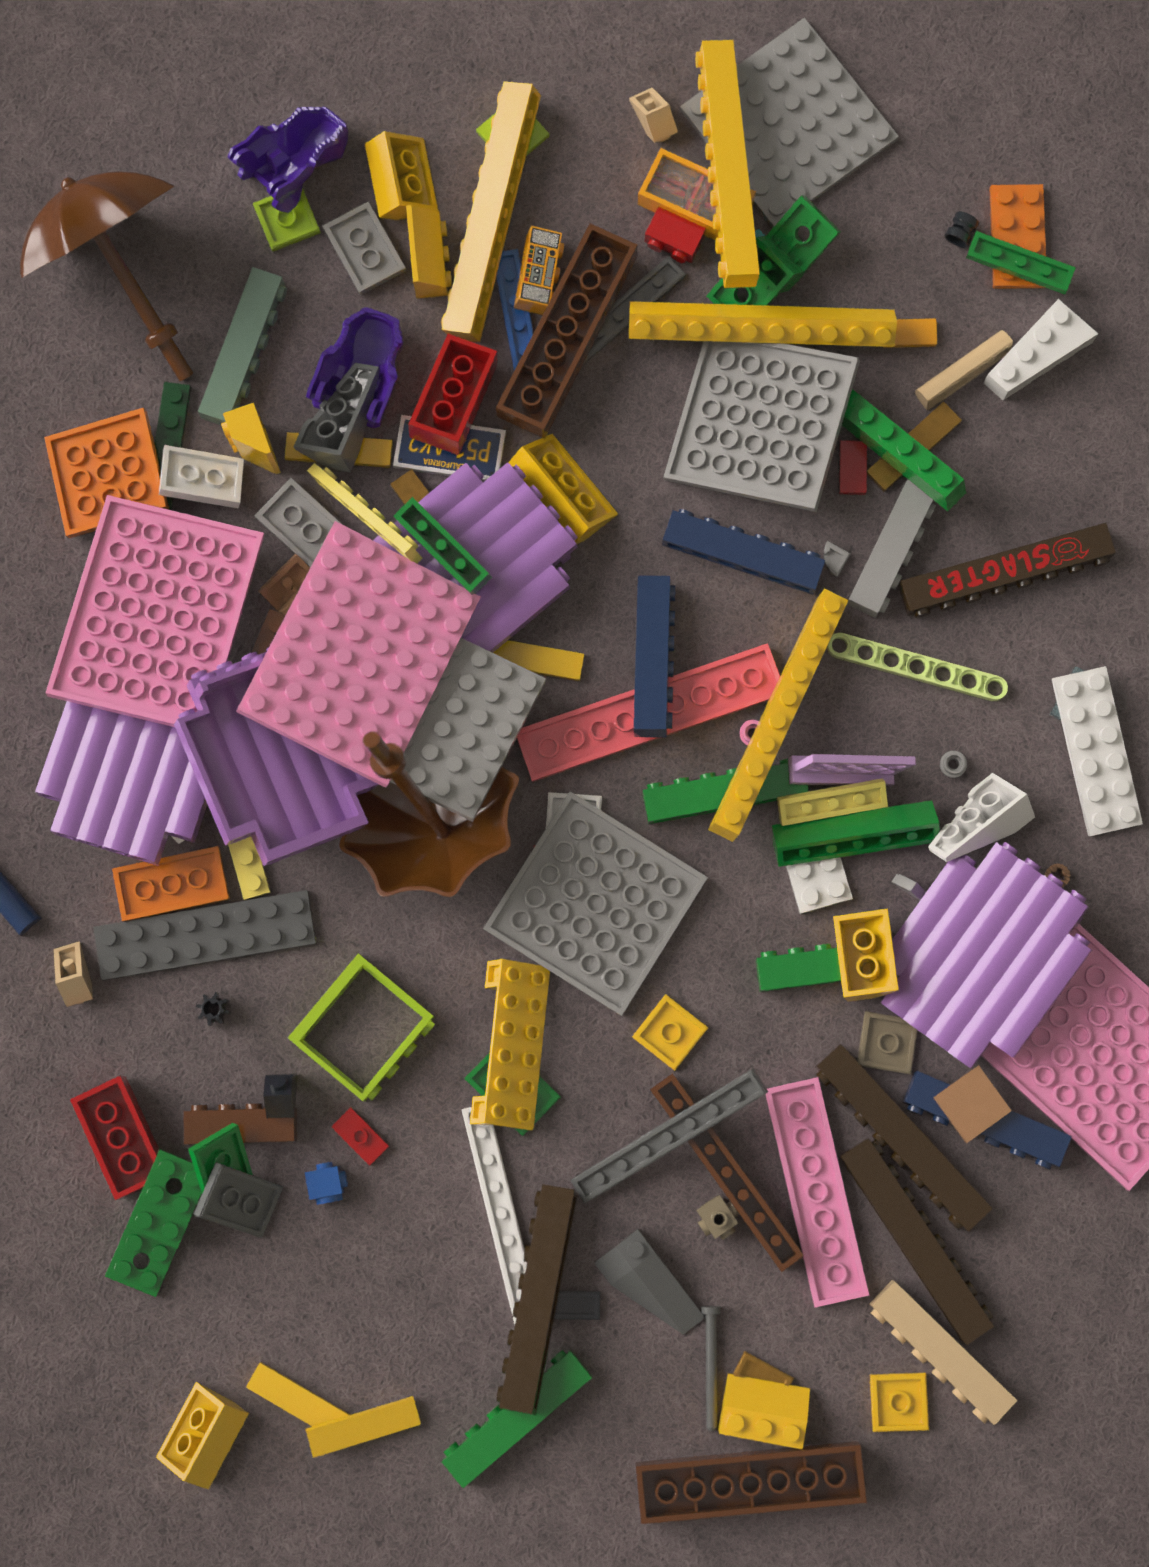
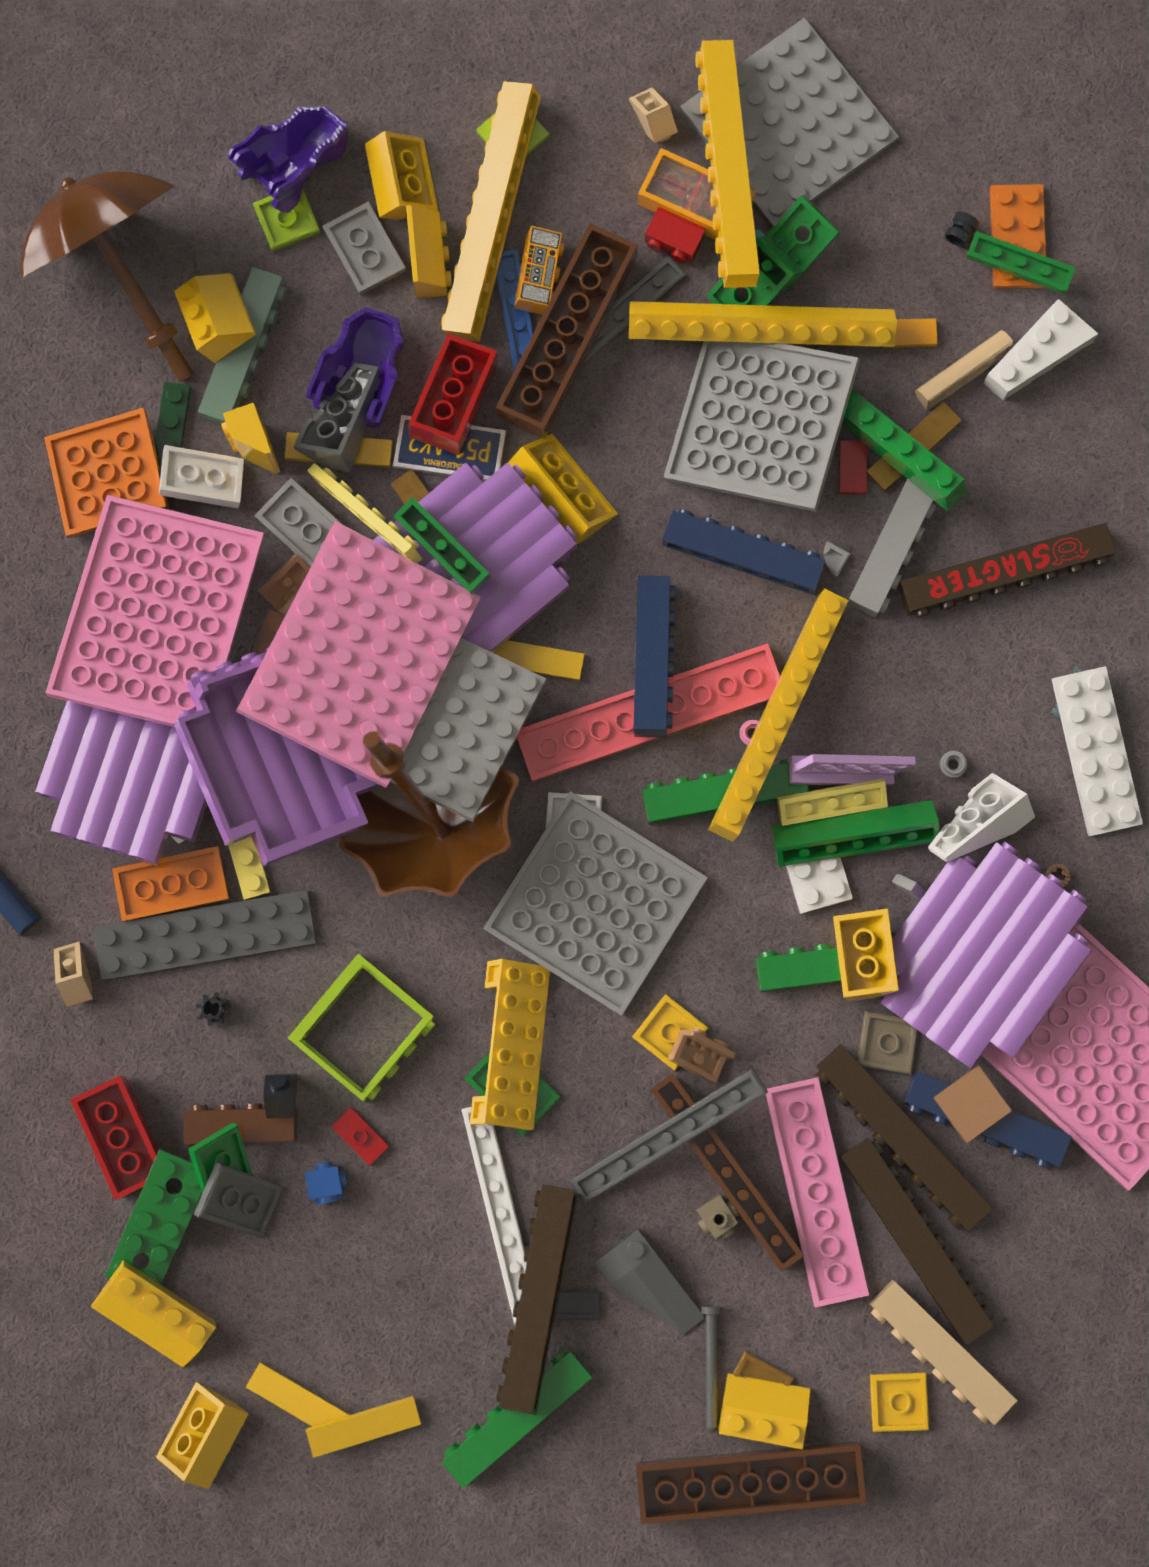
(154, 1314): none -> yellow slope
(215, 314): none -> yellow slope
(699, 1054): none -> medium nougat bracket
(930, 666): yellowish green beam -> none

